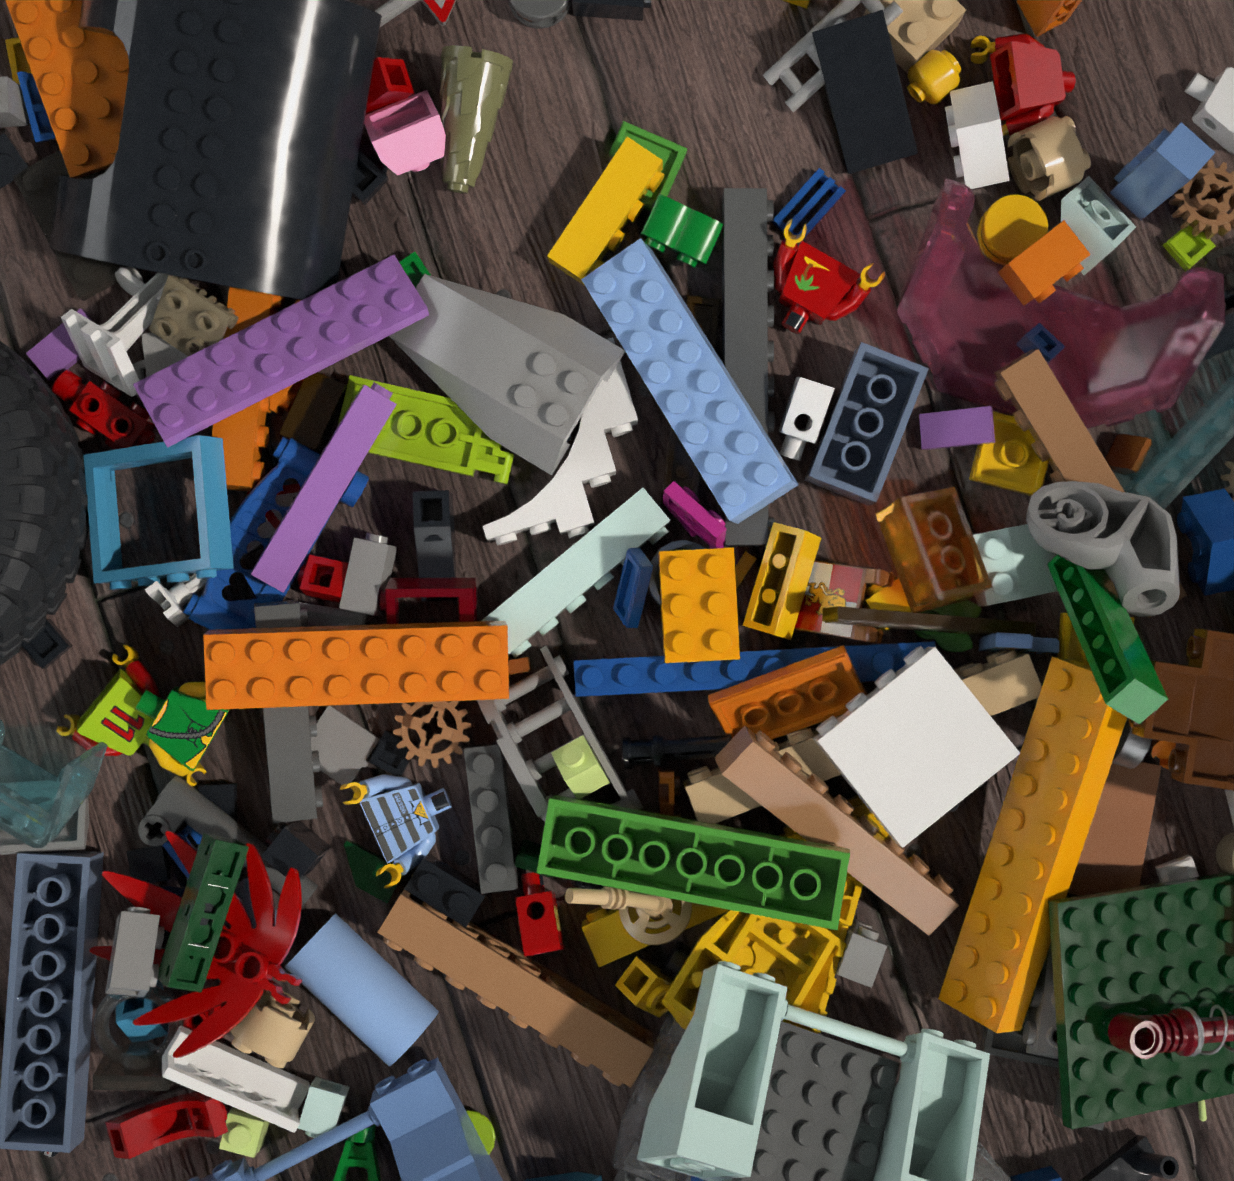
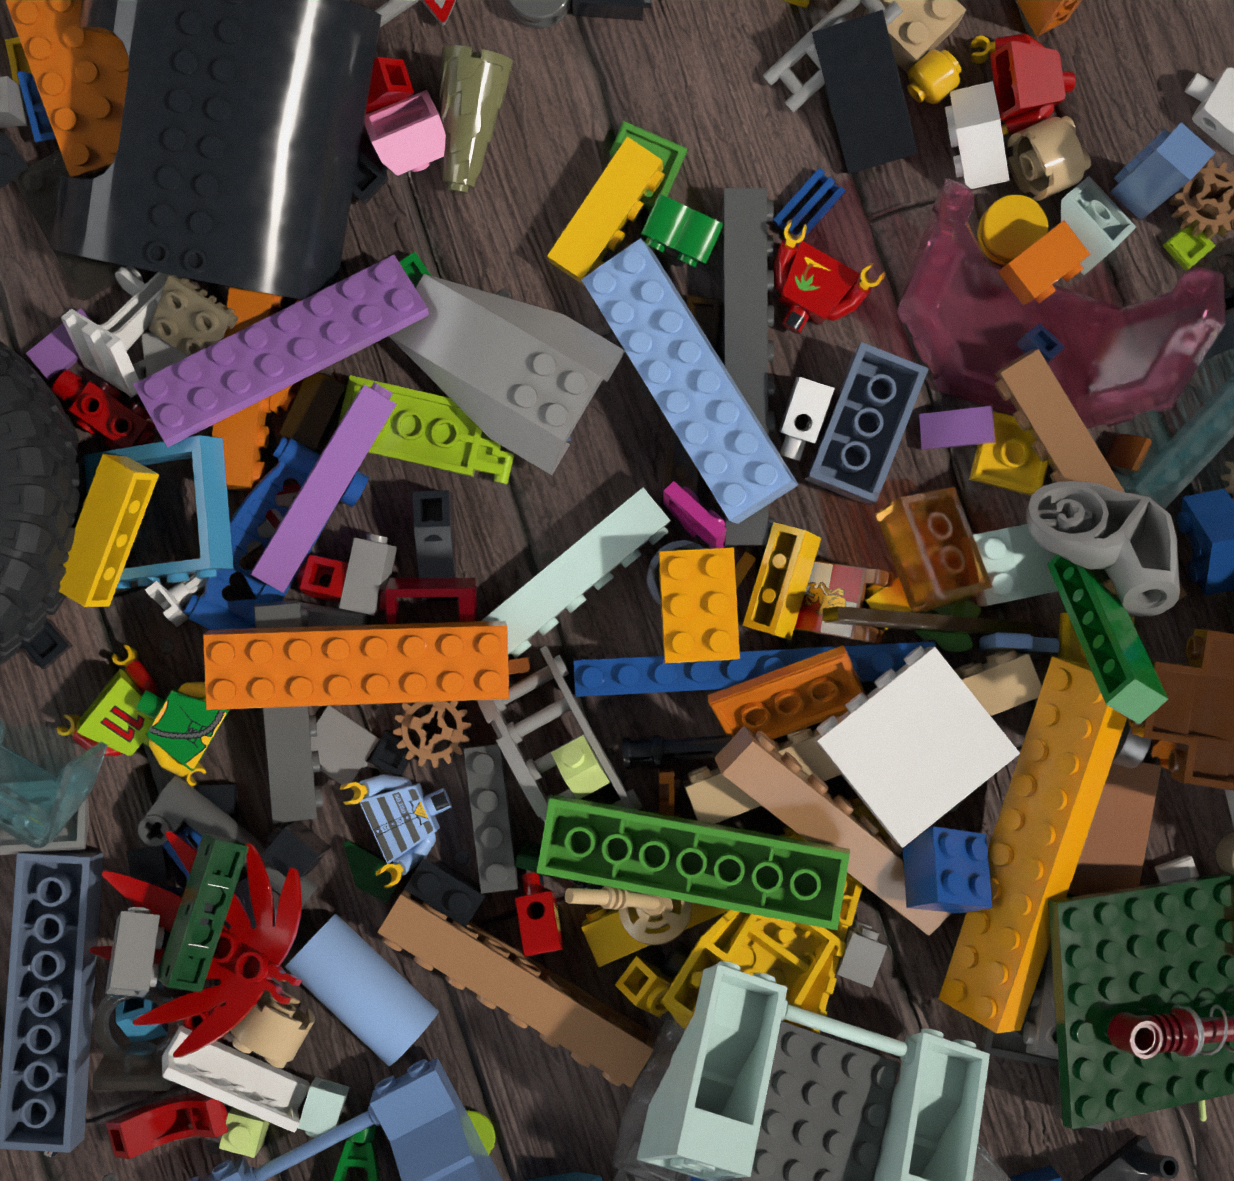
(107, 530): none -> yellow brick
(588, 462): white arch -> none
(633, 587): blue tile -> none
(947, 871): none -> blue brick

